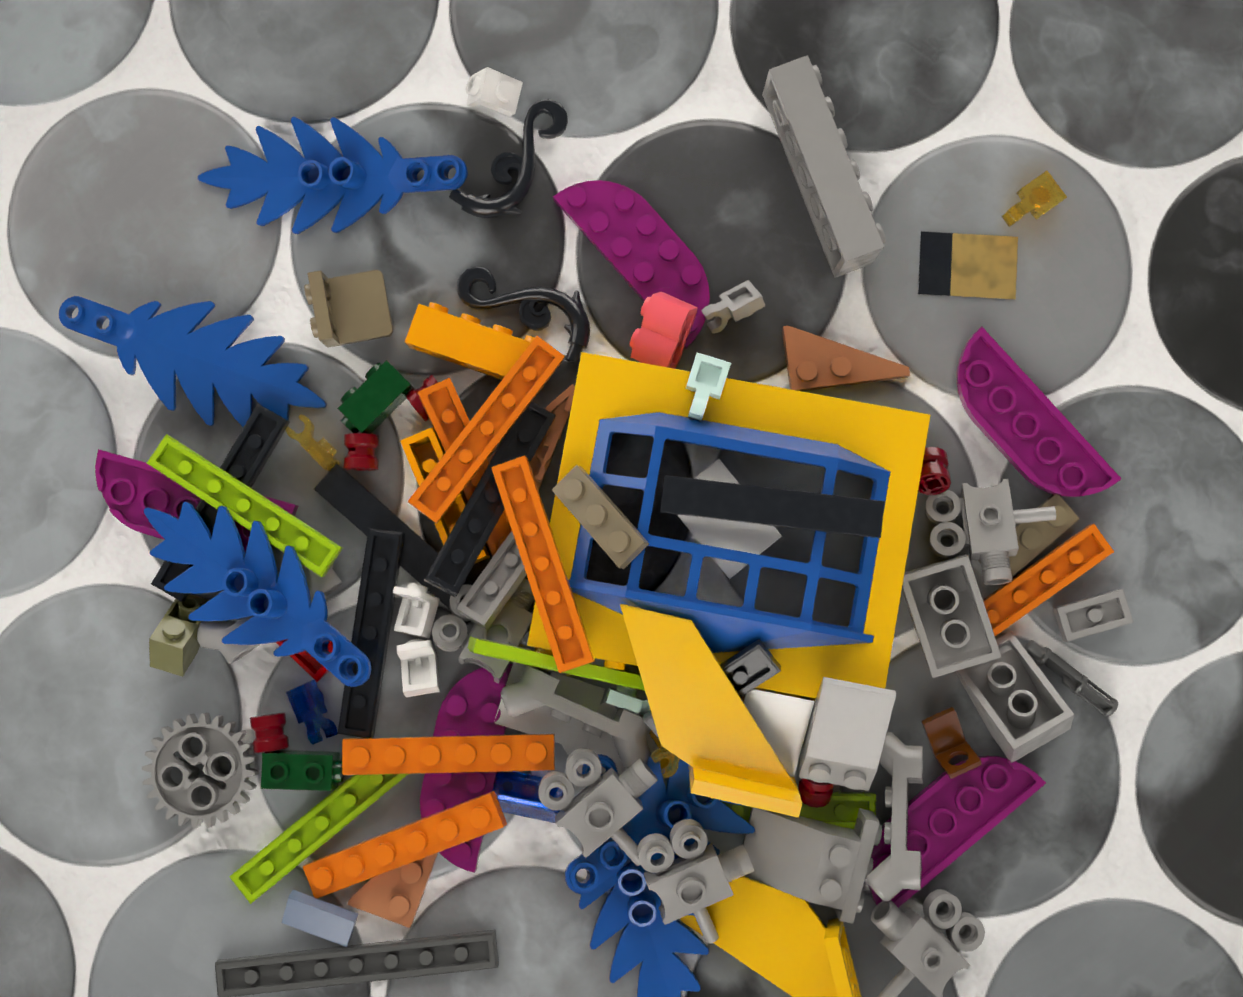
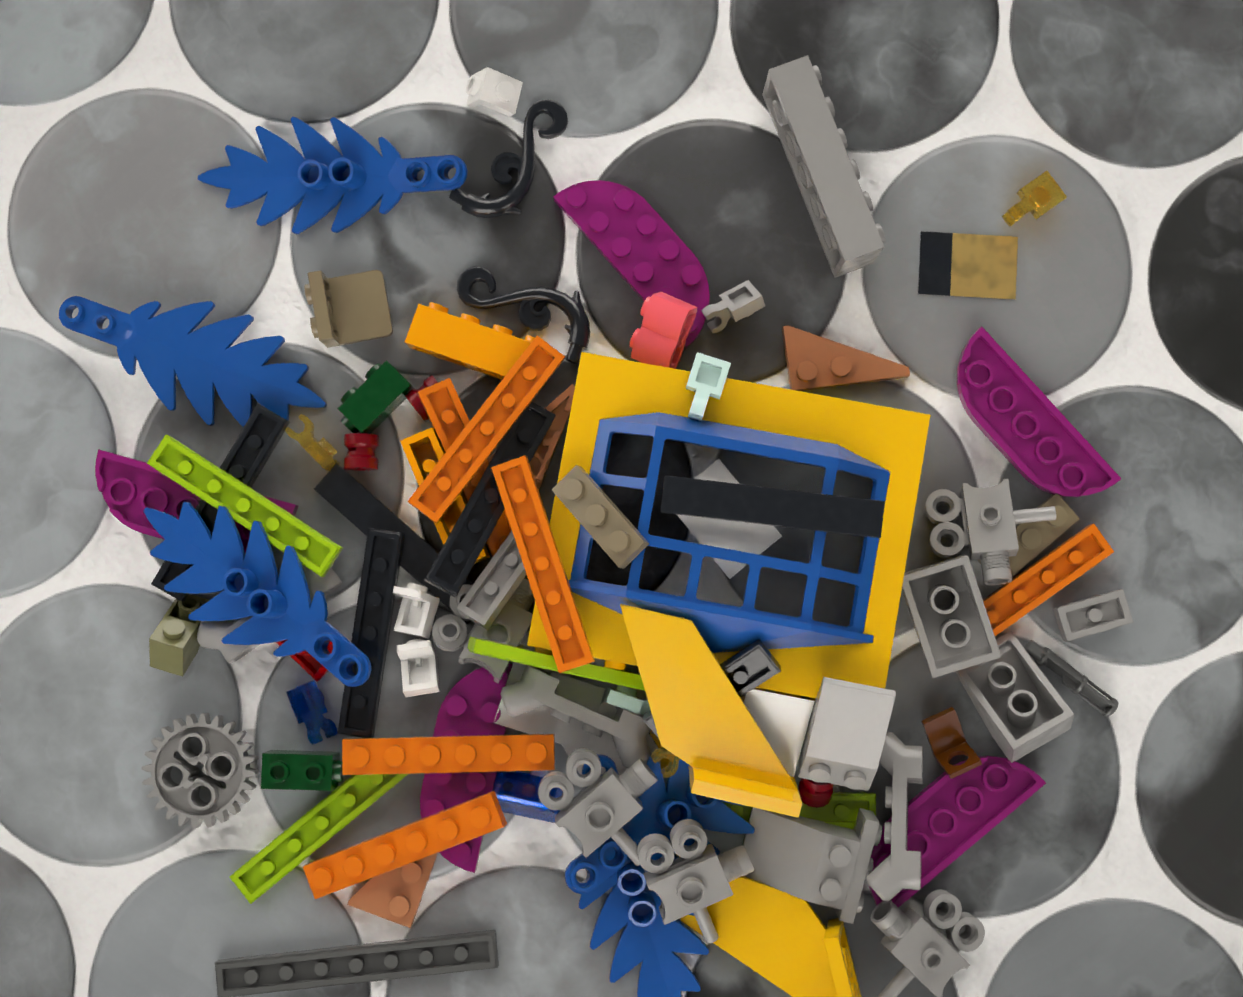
(269, 732): dark red wheel -> none
(319, 918): sand blue tile -> none
(934, 473): dark red wheel -> none

